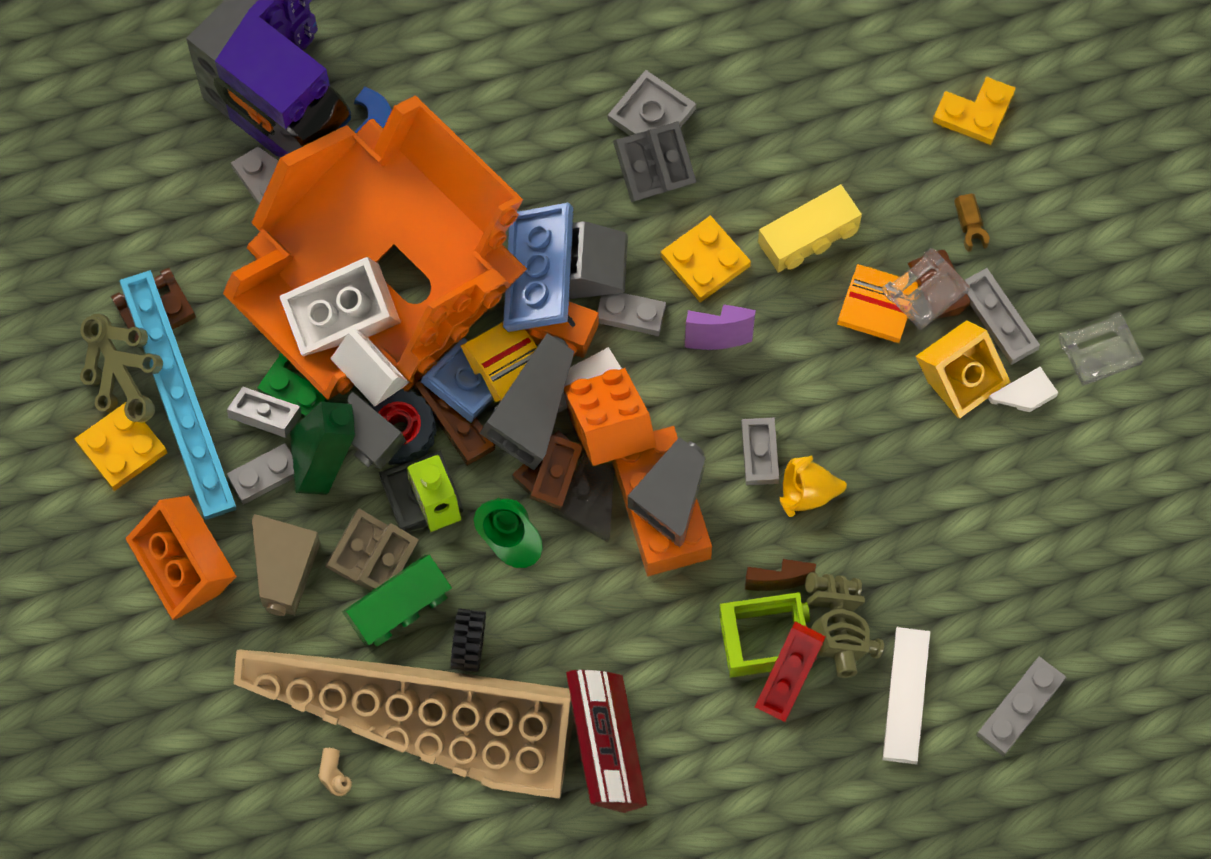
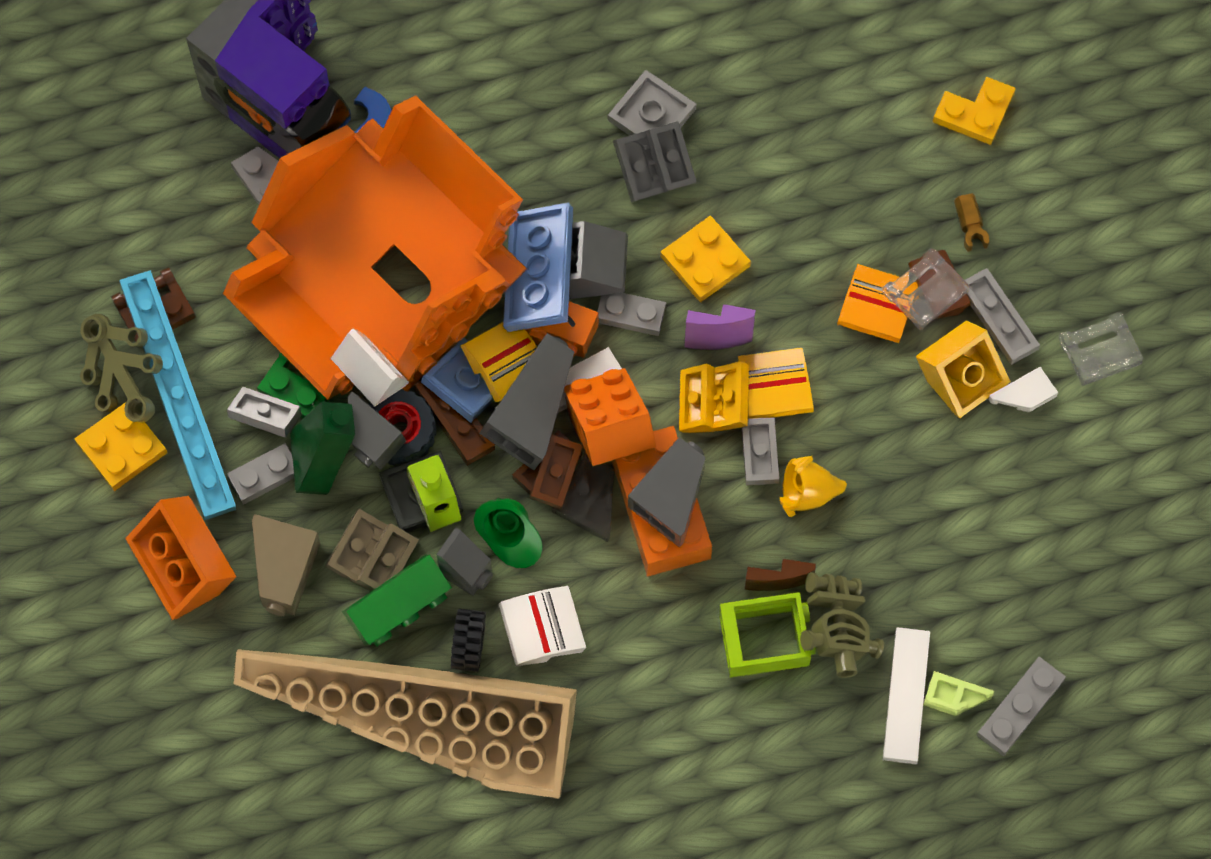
(329, 774): tan arm -> none
(338, 302): white slope -> none
(464, 563): none -> dark grey slope
(542, 626): none -> white slope
(606, 740): dark red slope -> none
(713, 398): none -> yellow slope
(778, 384): none -> yellow slope
(790, 671): red plate -> none
(810, 229): light yellow brick -> none
(954, 695): none -> yellowish green tile

